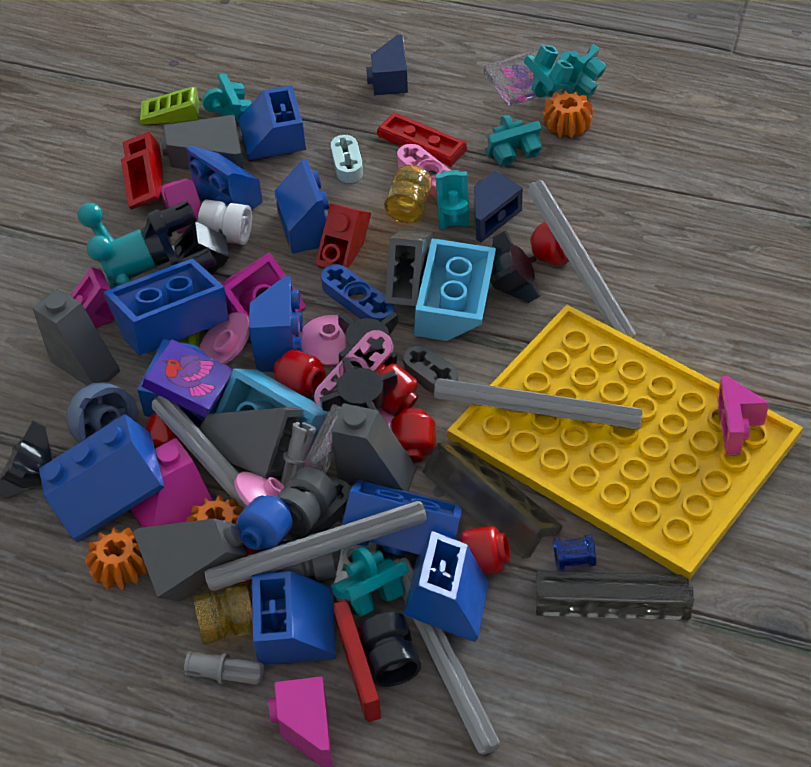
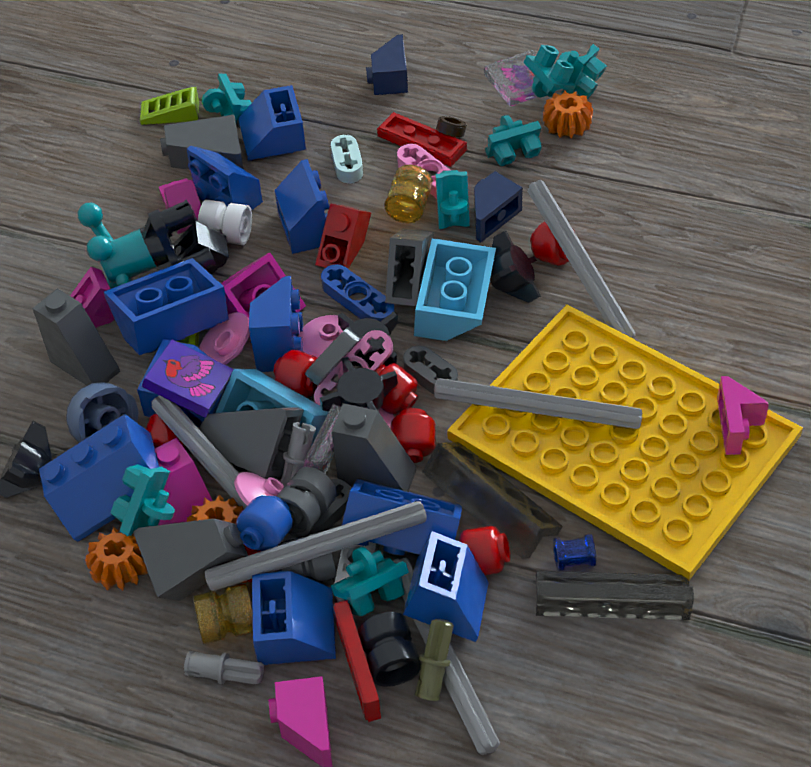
(142, 170): red slope -> none
(148, 500): none -> teal hips
(332, 356): none -> dark grey beam
(434, 660): none -> olive axle
(451, 126): none -> dark brown tile

